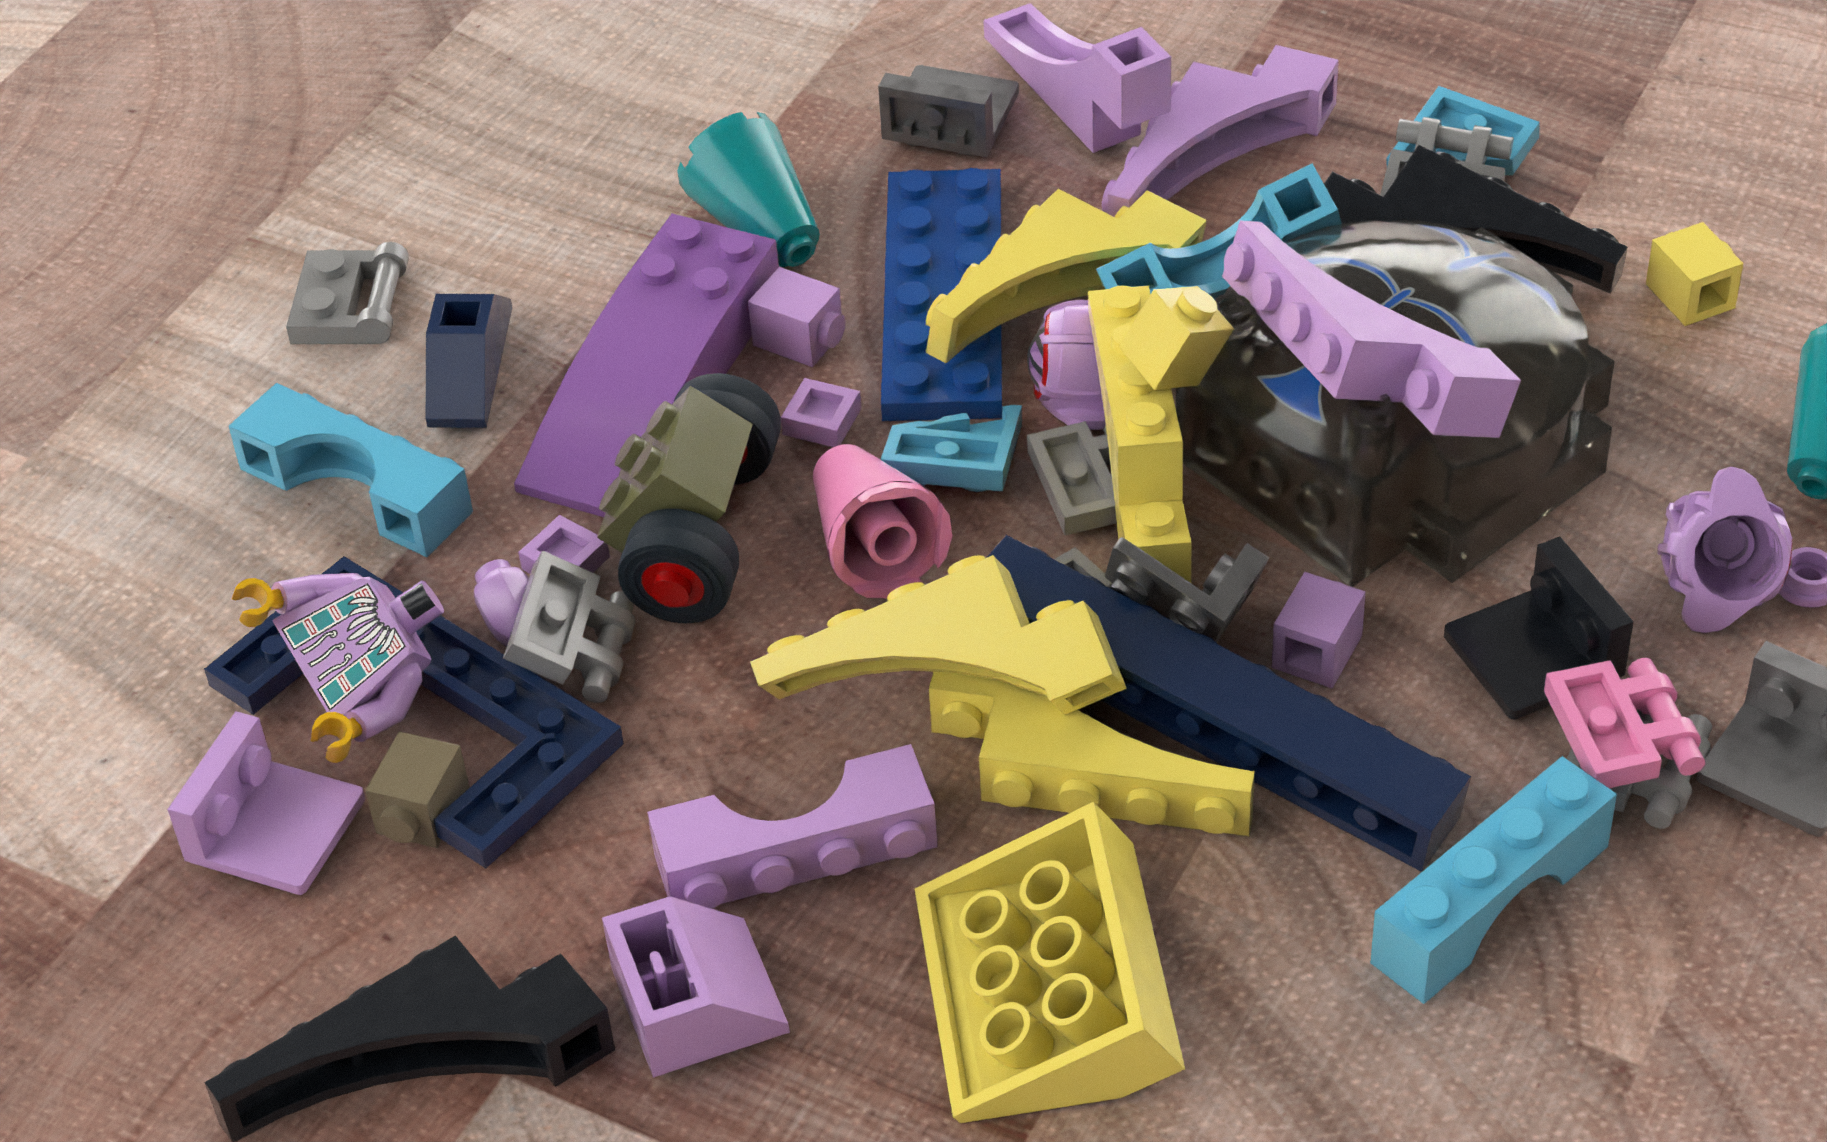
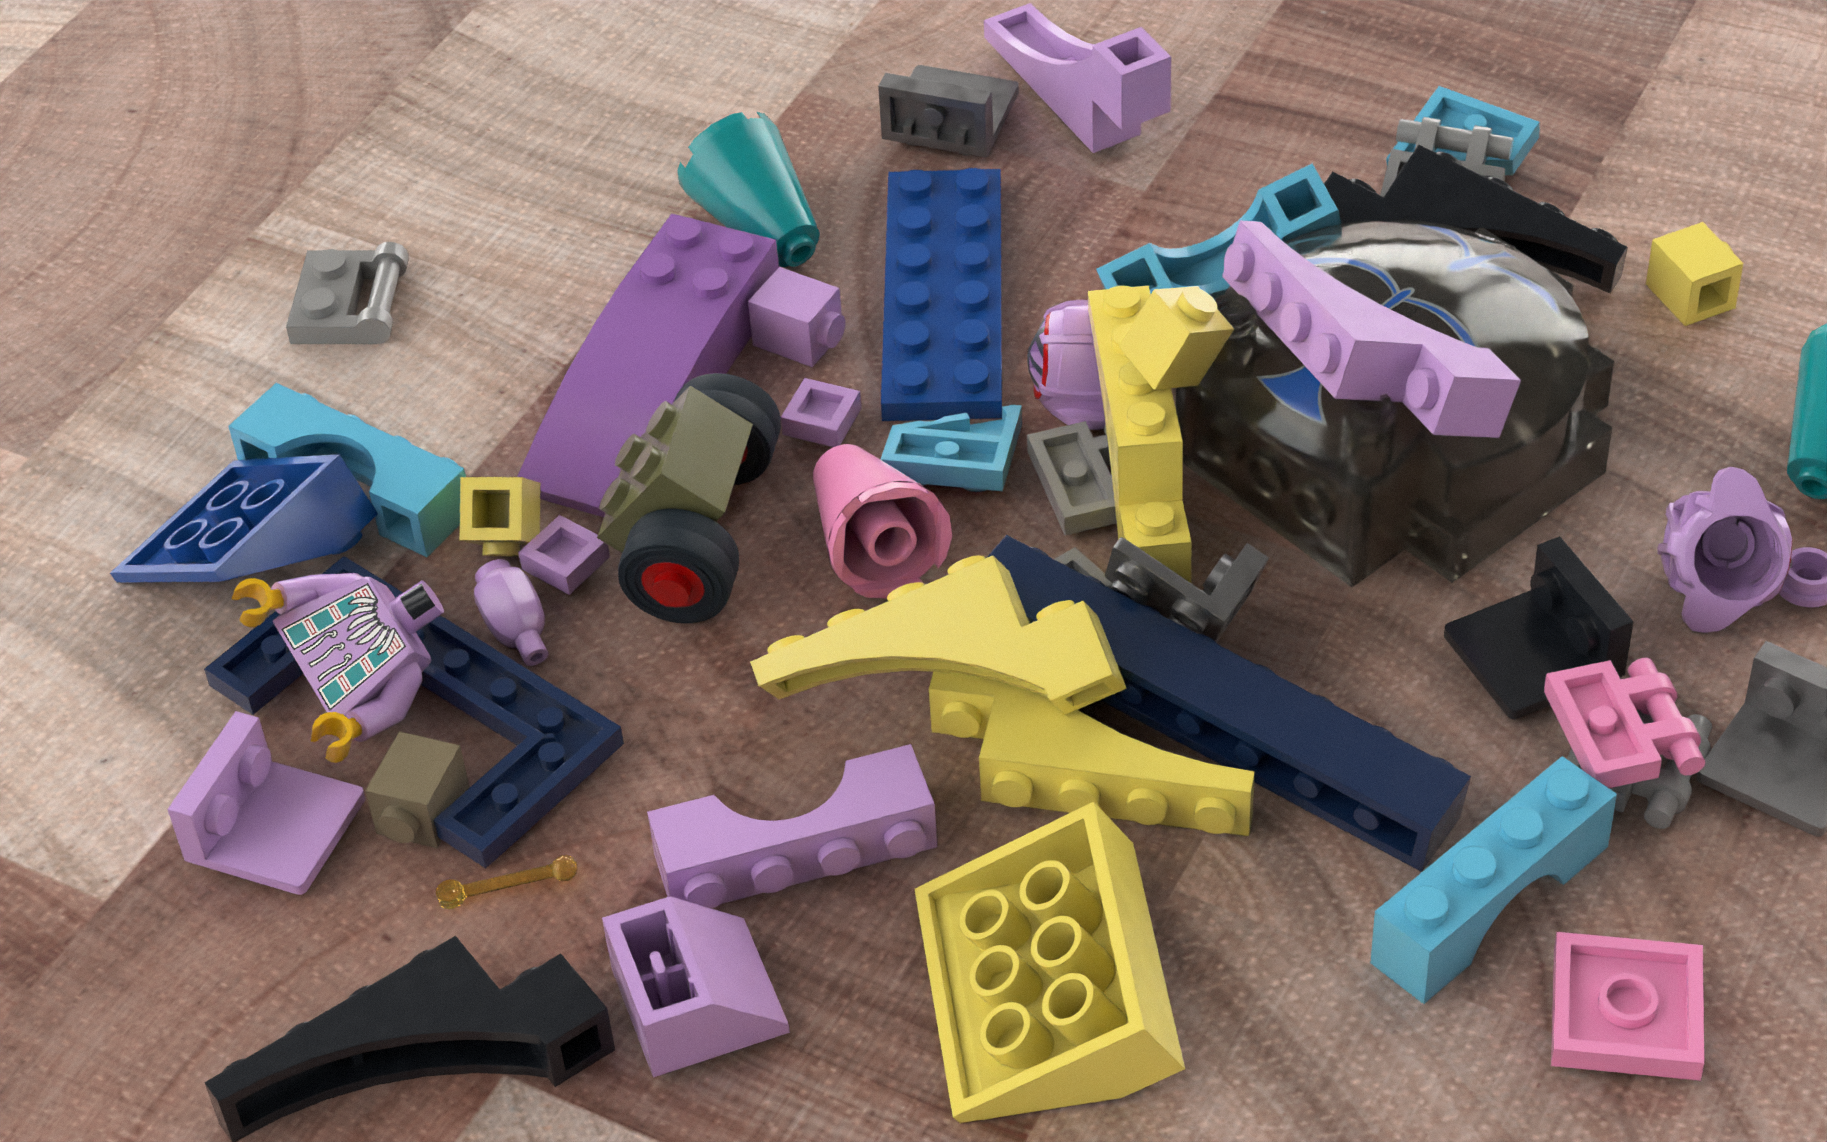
(255, 521): none -> blue slope
(452, 894): none -> clear yellow hinge
(464, 358): dark blue slope -> none
(499, 513): none -> light yellow brick
(553, 620): light grey plate -> none
(1051, 261): light yellow arch -> none
(1225, 115): lavender arch -> none
(1318, 629): lavender brick -> none
(1628, 1006): none -> bright pink plate

